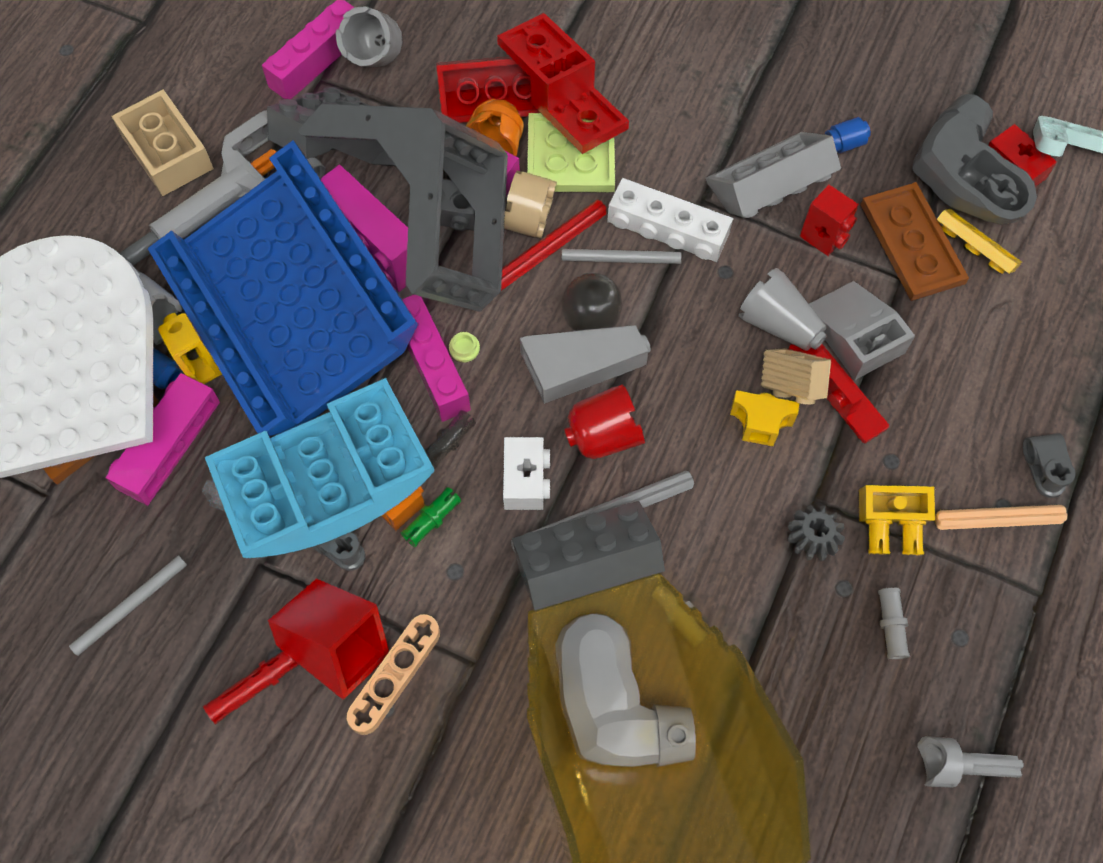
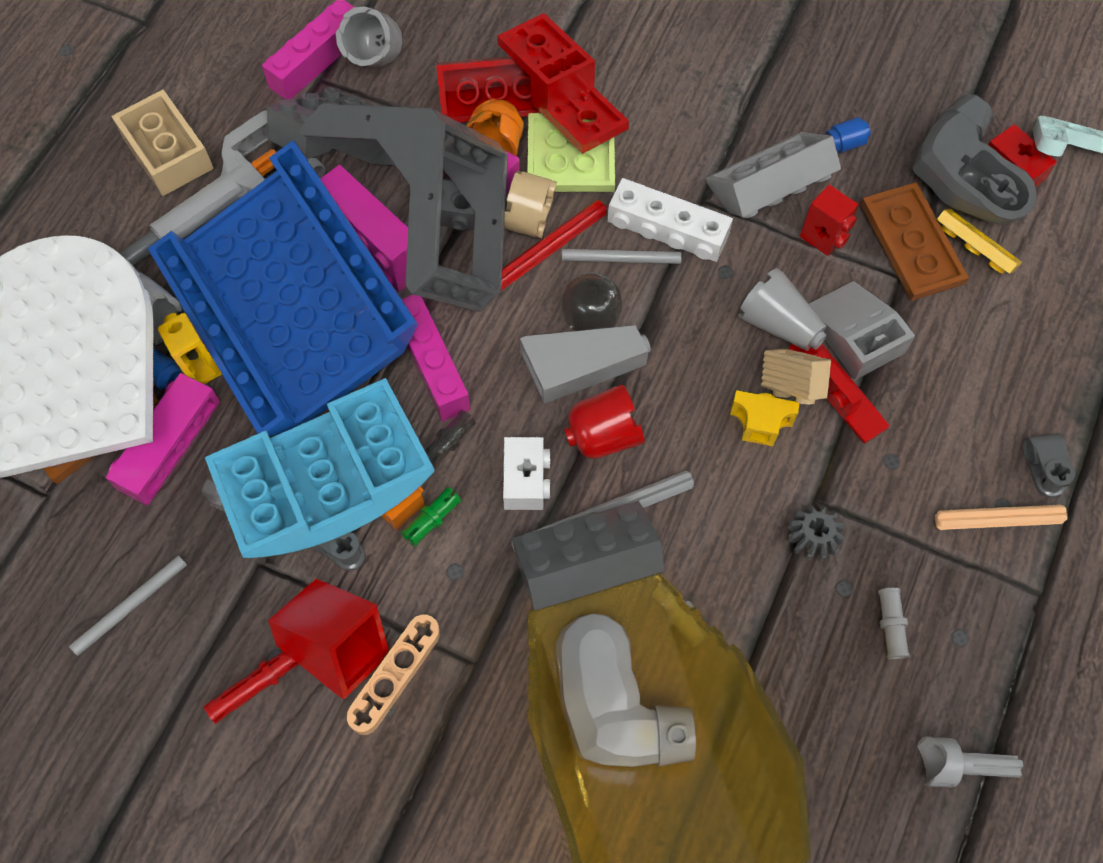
(464, 347): yellowish green plate -> none
(903, 504): yellow brick -> none

